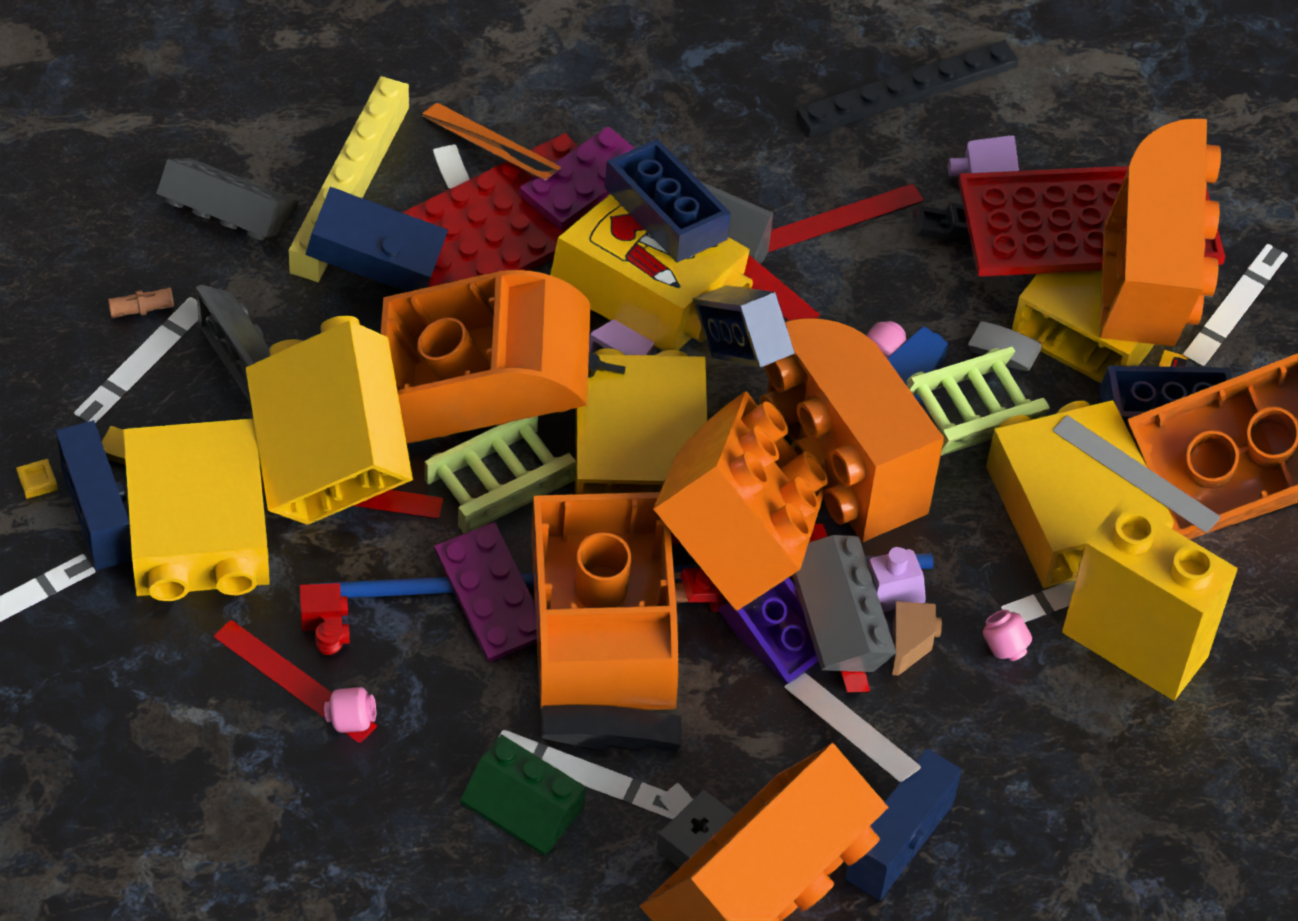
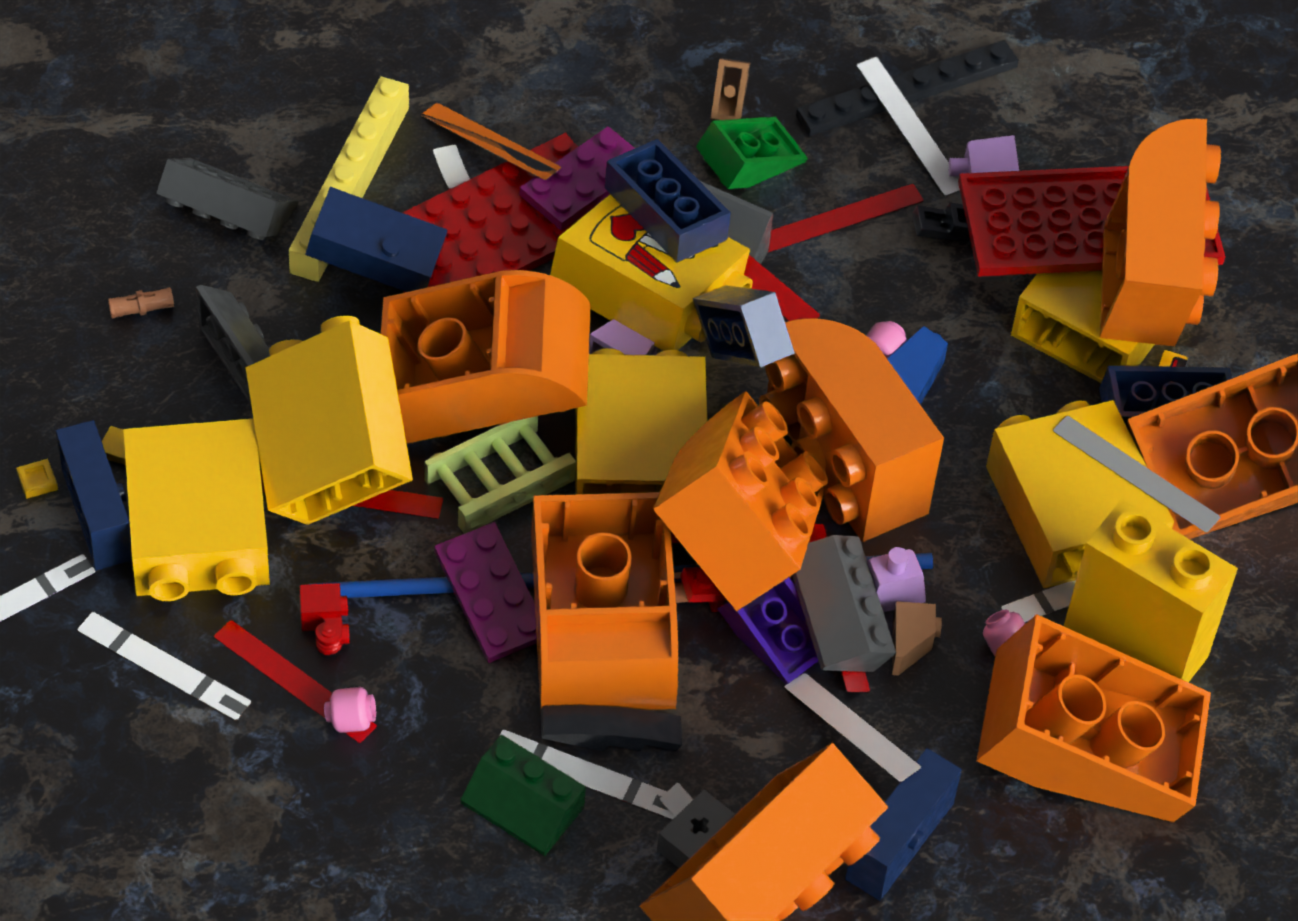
(139, 362): white sticker -> none
(164, 666): none -> white sticker
(595, 364): black hand -> none
(730, 89): none -> medium nougat slope
(749, 150): none -> green slope
(909, 124): none -> white sticker
(976, 428): yellowish green fence -> none
(994, 336): light grey slope -> none
(1093, 723): none -> orange slope
(1235, 305): white sticker -> none

